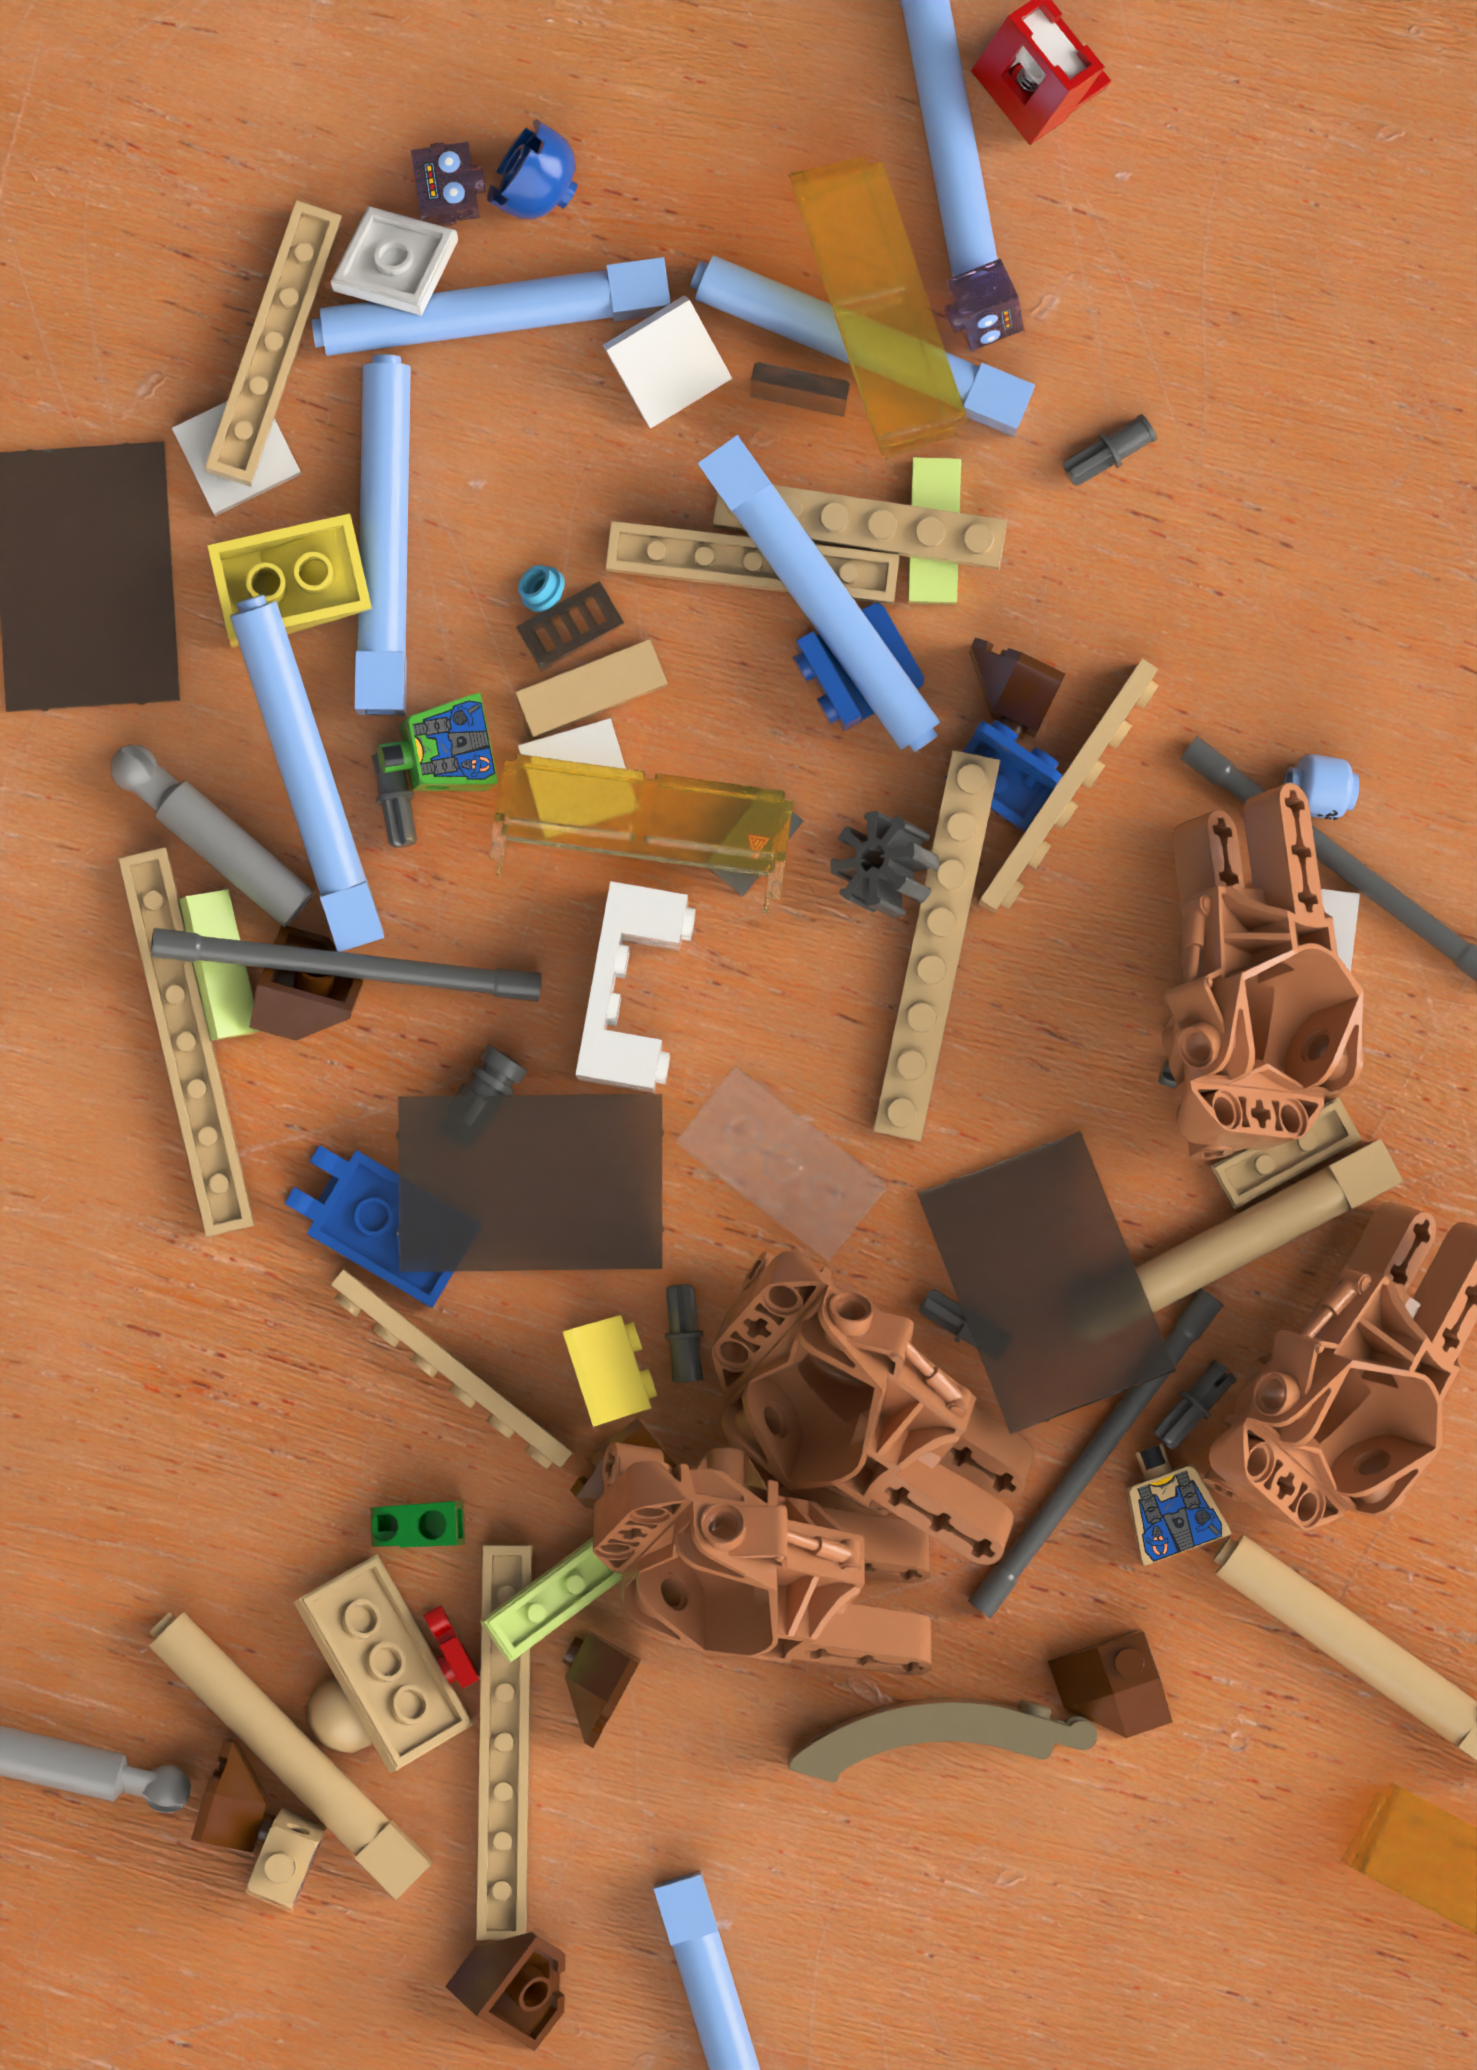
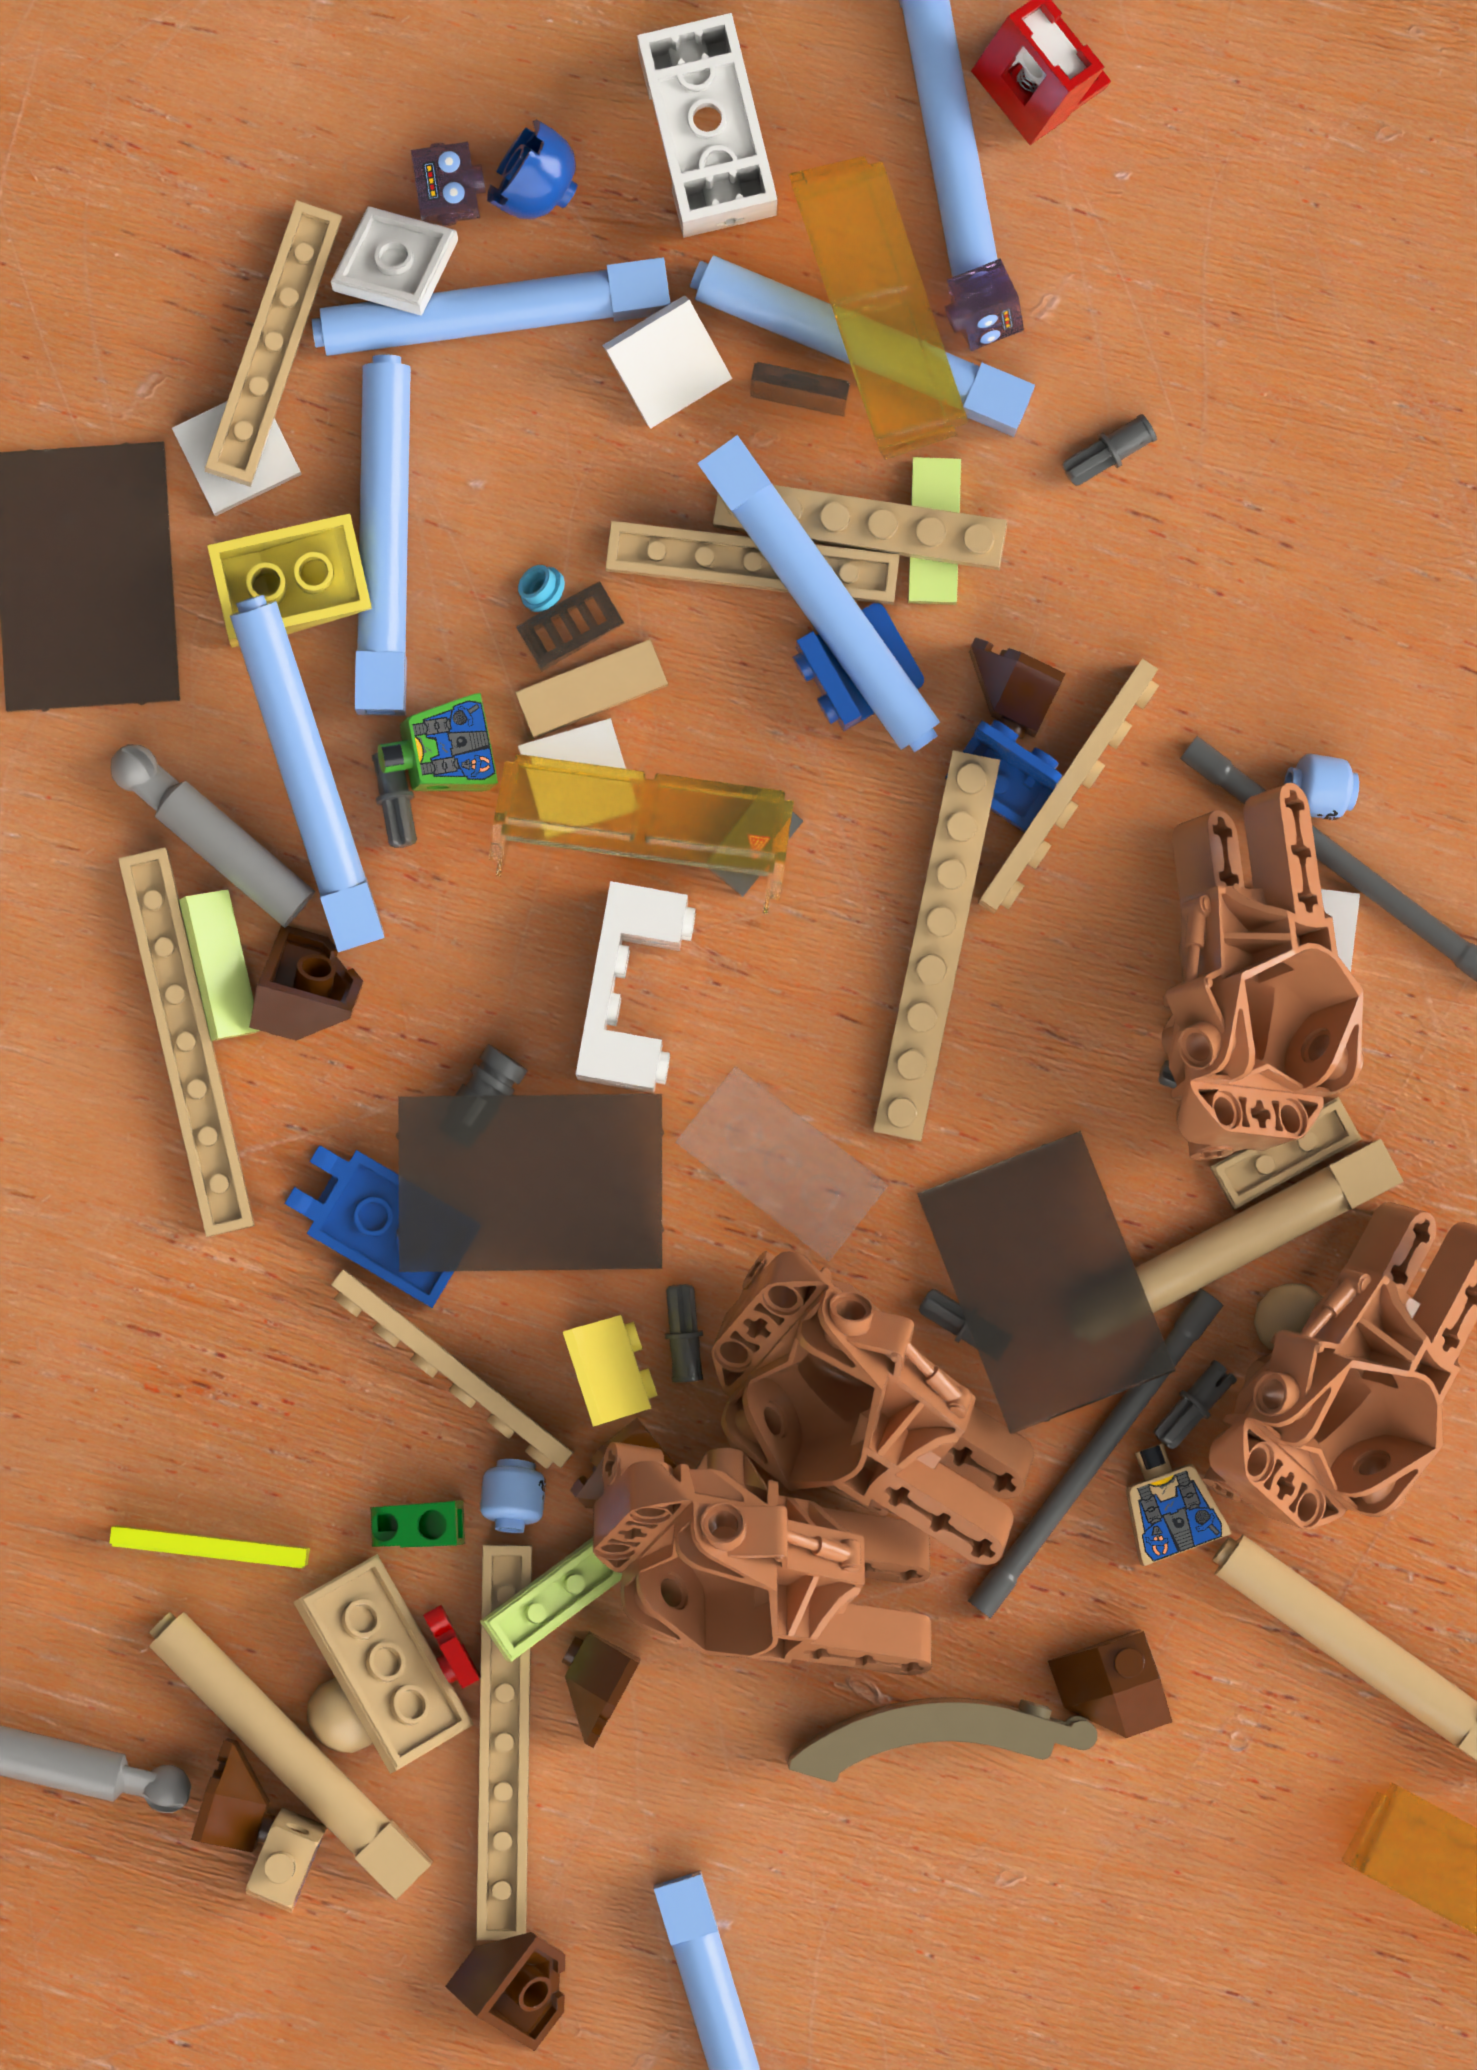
(194, 947): dark grey piece -> none
(209, 1546): none -> neon yellow tile
(513, 1495): none -> light blue head
(717, 174): none -> white plate
(884, 864): dark grey gear -> none
(1284, 1309): none -> tan hair

